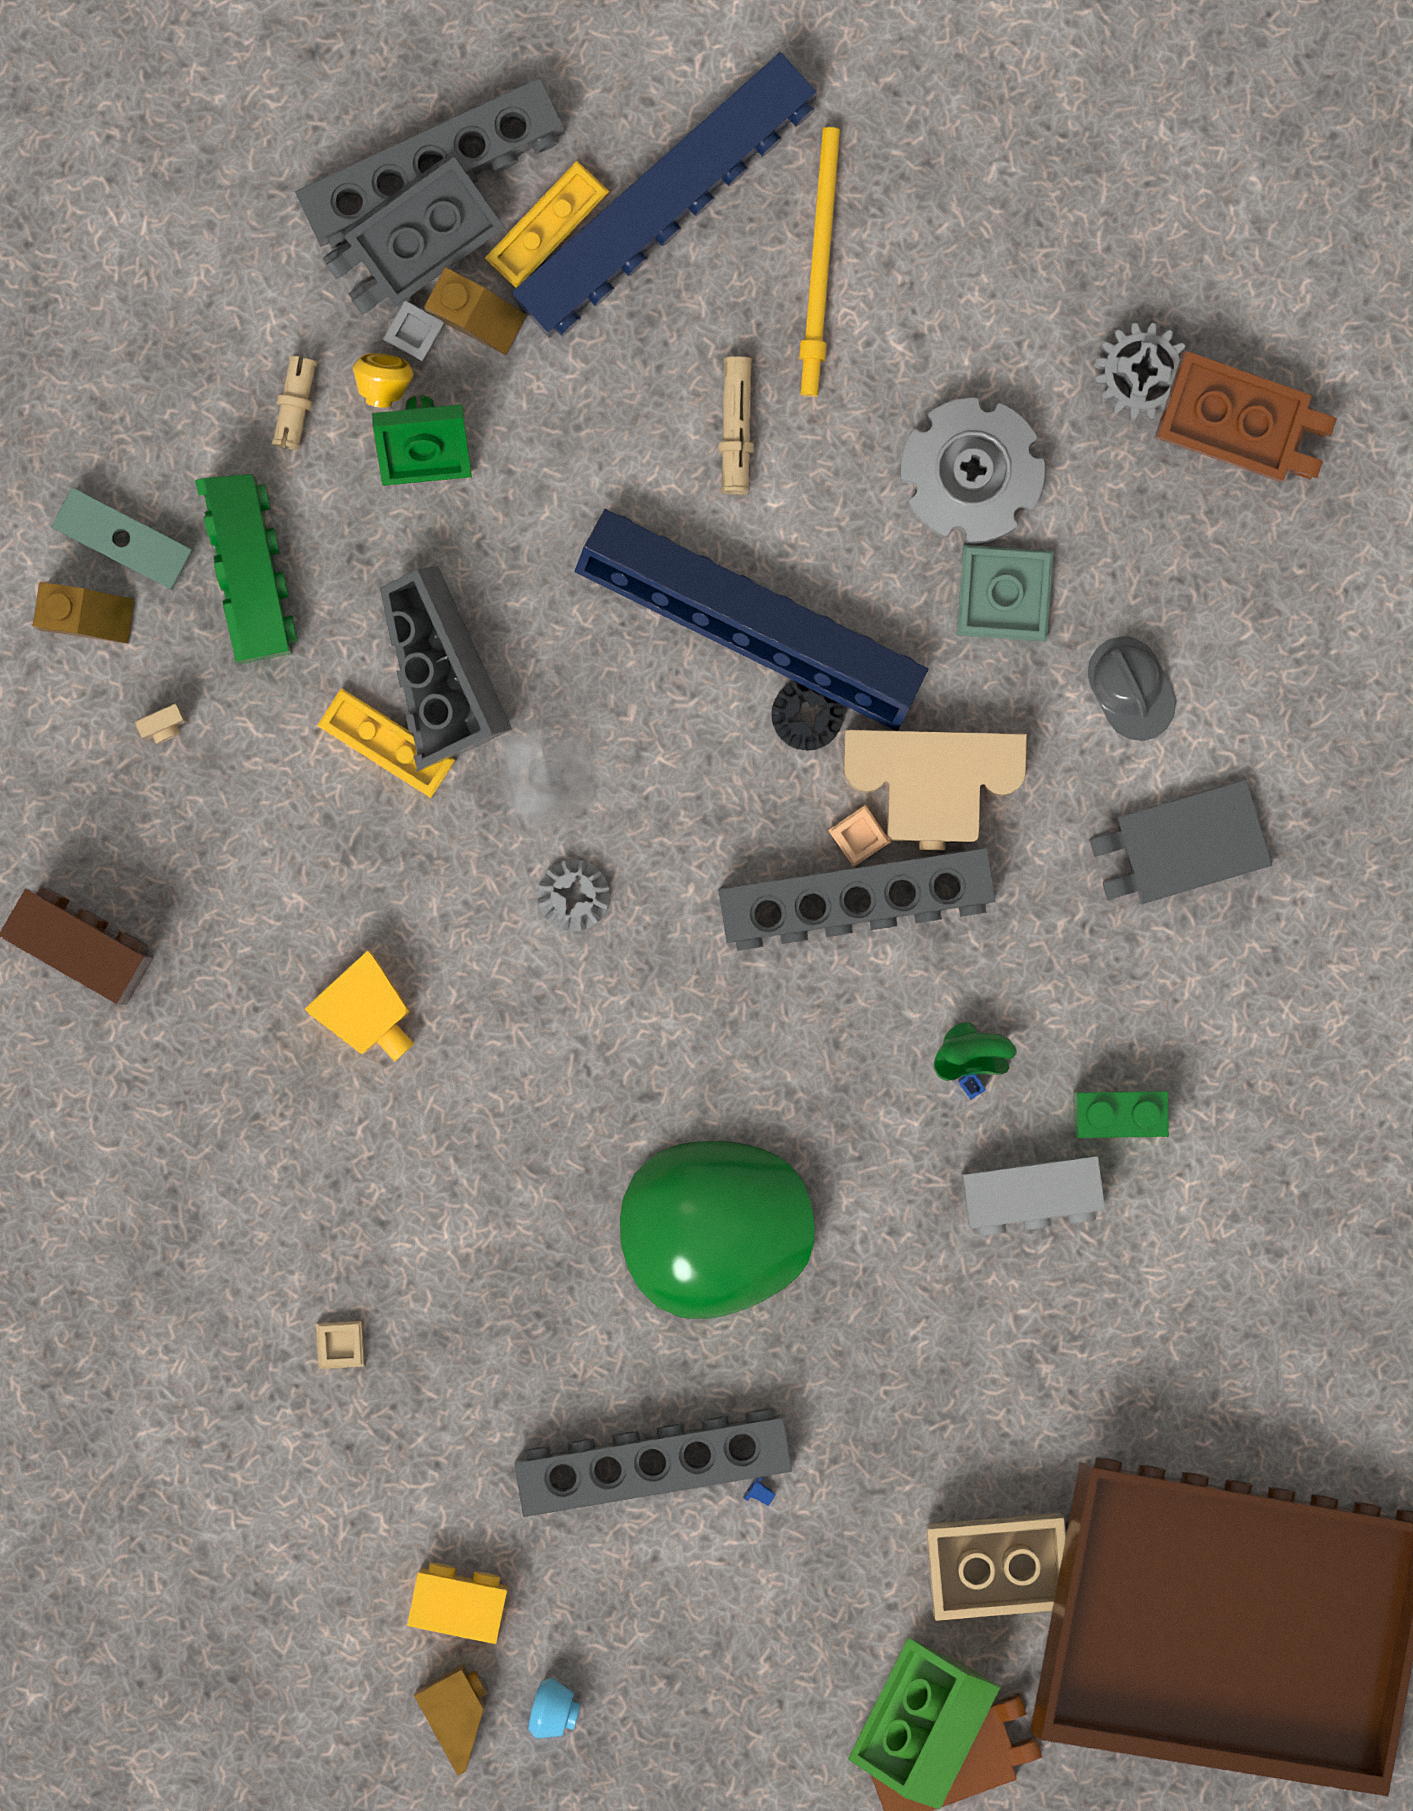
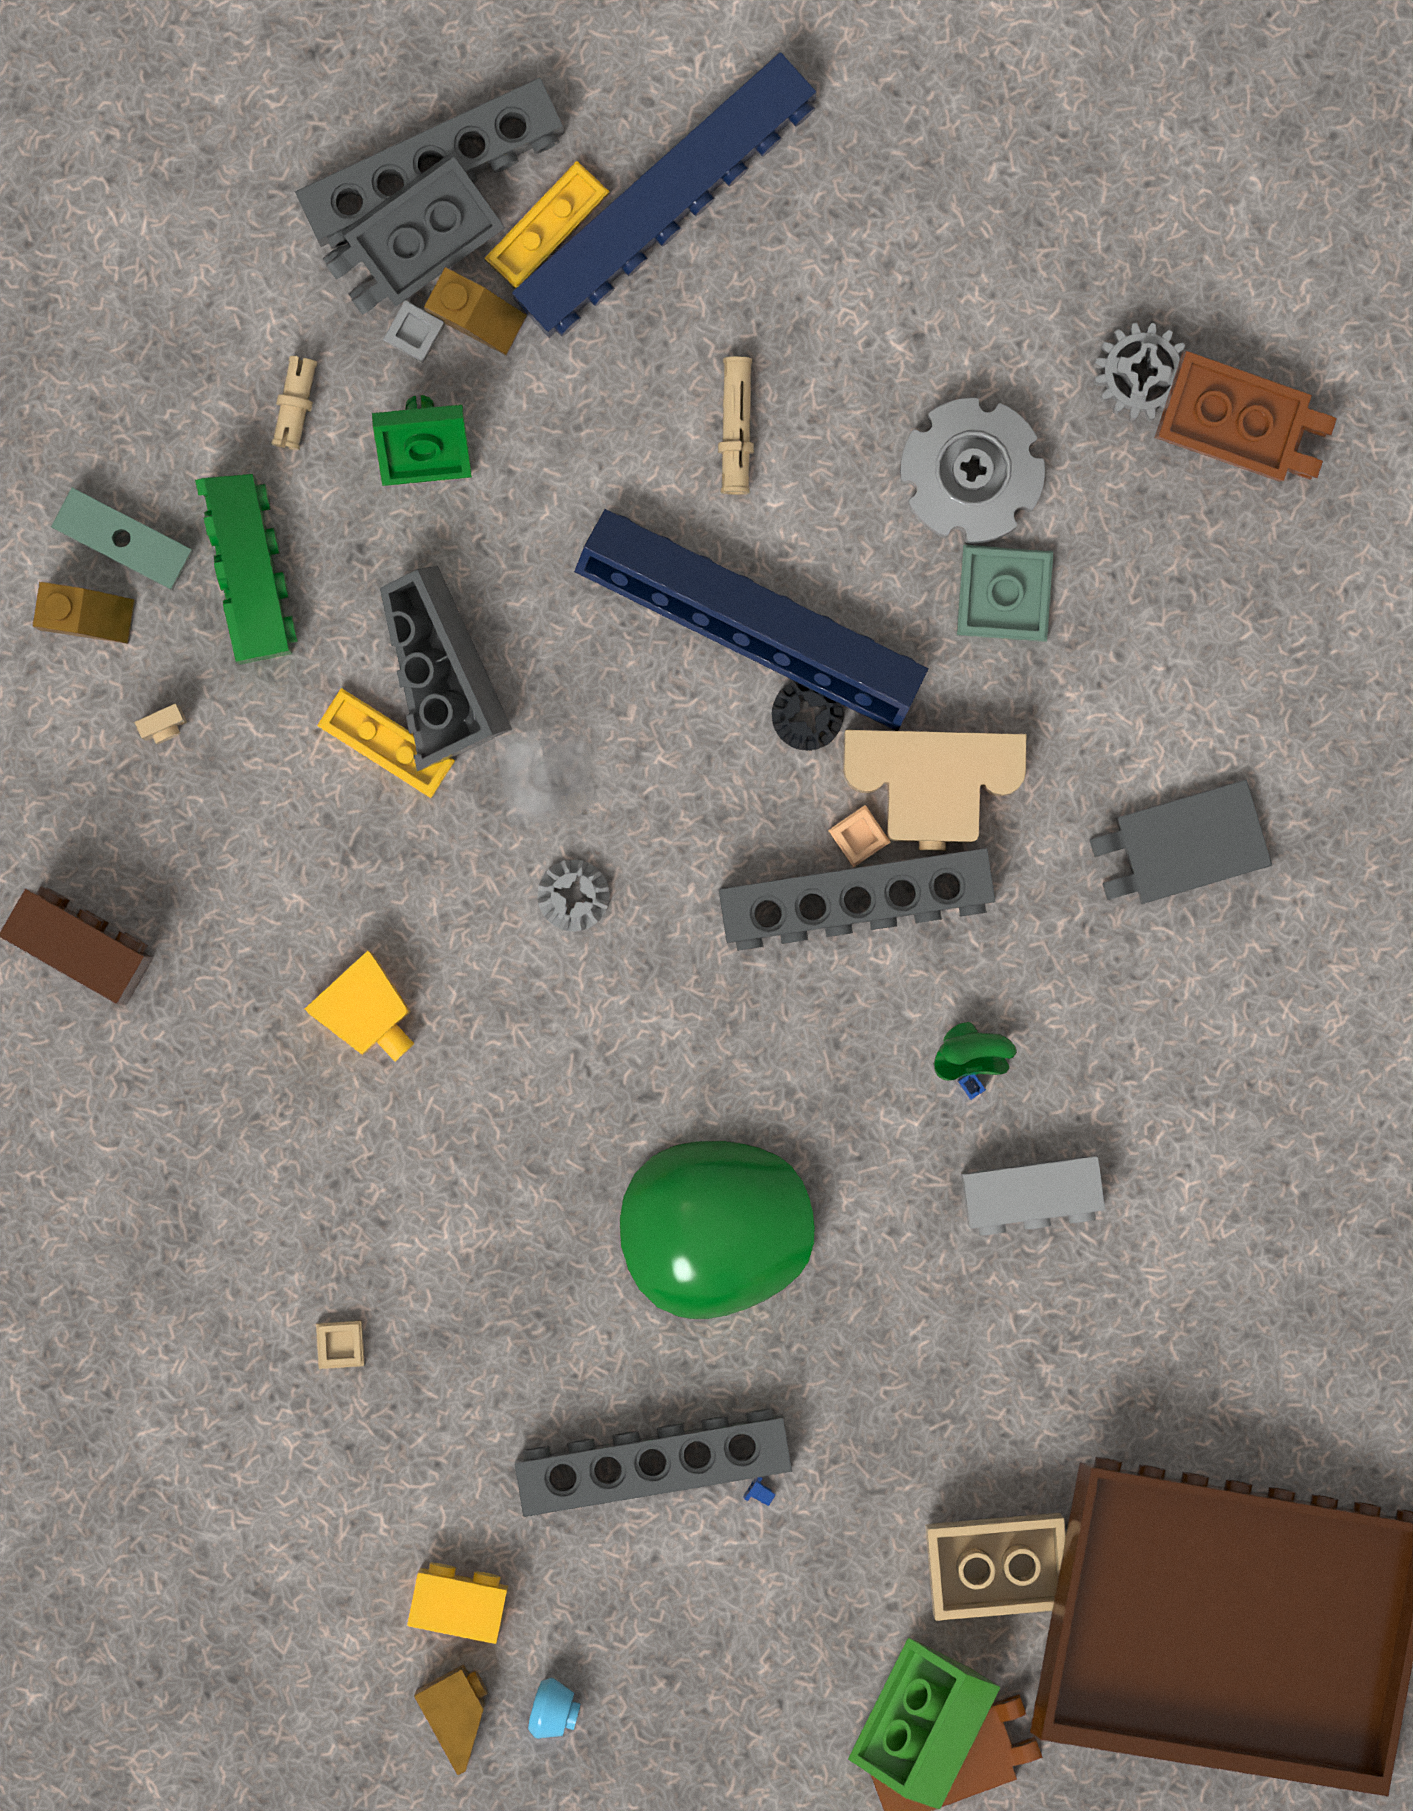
(382, 378): yellow cone -> none
(813, 349): yellow bar -> none
(1121, 1114): green brick -> none
(1131, 688): dark grey piece -> none

